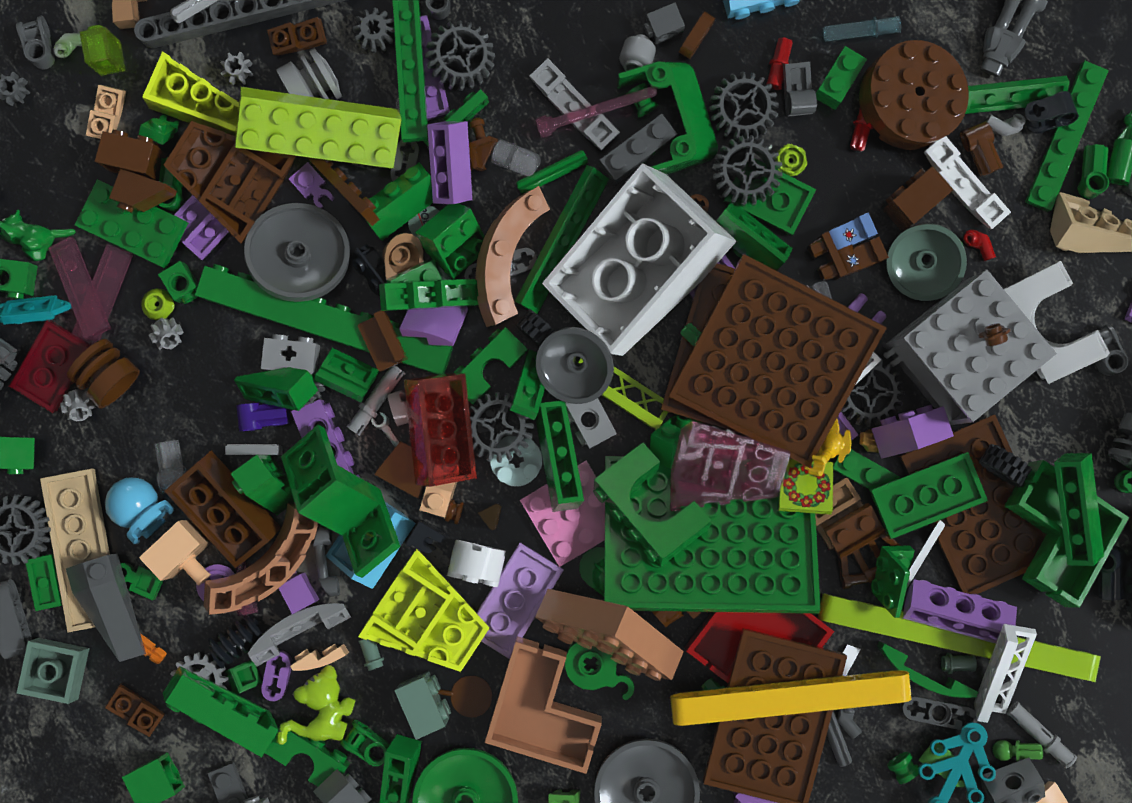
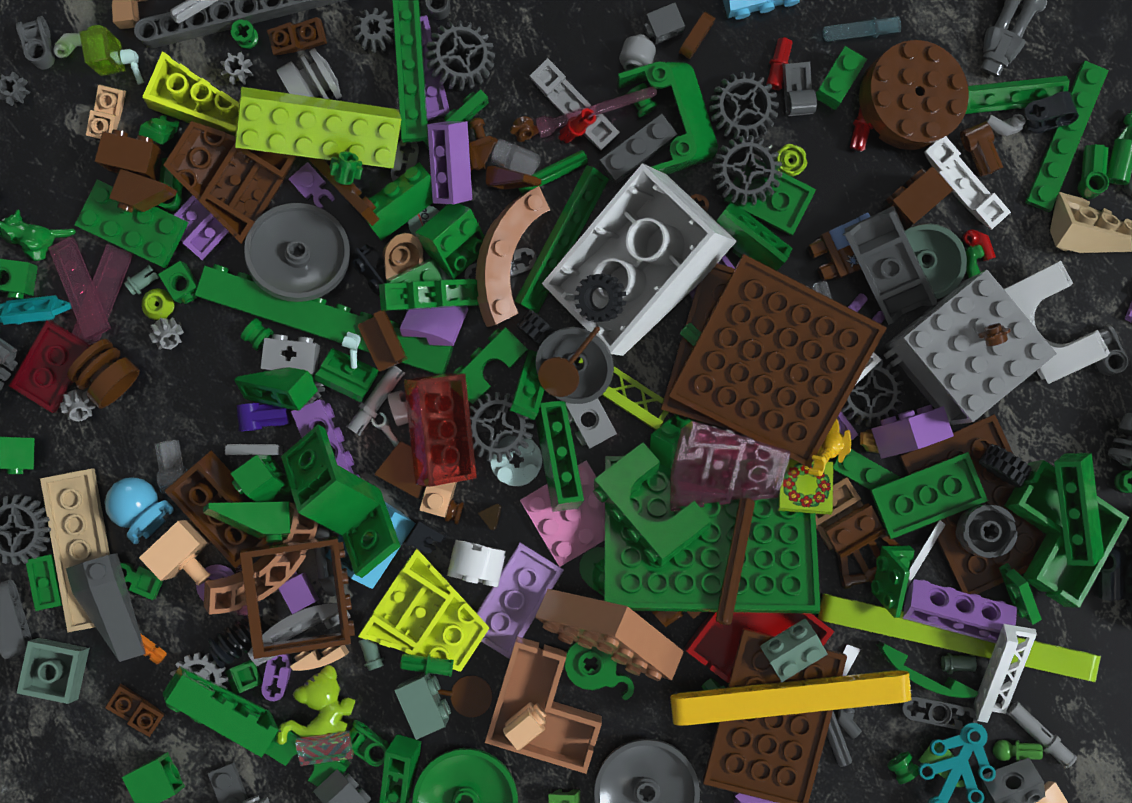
(131, 57): none -> light aqua hand
(140, 280): none -> sand green pin
(245, 26): none -> green bush
(256, 333): none -> green wheel
(258, 519): none -> green slope
(324, 748): none -> clear light blue tile
(340, 575): none -> reddish brown window
(346, 168): none -> green gear
(352, 341): none -> light aqua hand
(427, 664): none -> green axle
(508, 179): none -> reddish brown slope
(524, 128): none -> reddish brown plate
(525, 725): none -> light nougat brick
(559, 375): none -> reddish brown piece
(577, 125): none -> red axle
(585, 297): none -> black tyre
(735, 561): none -> reddish brown axle
(793, 650): none -> sand green bracket
(890, 264): none -> dark grey piece
(972, 255): none -> green arm
(999, 523): none -> dark grey brick
(1020, 594): none -> green plate

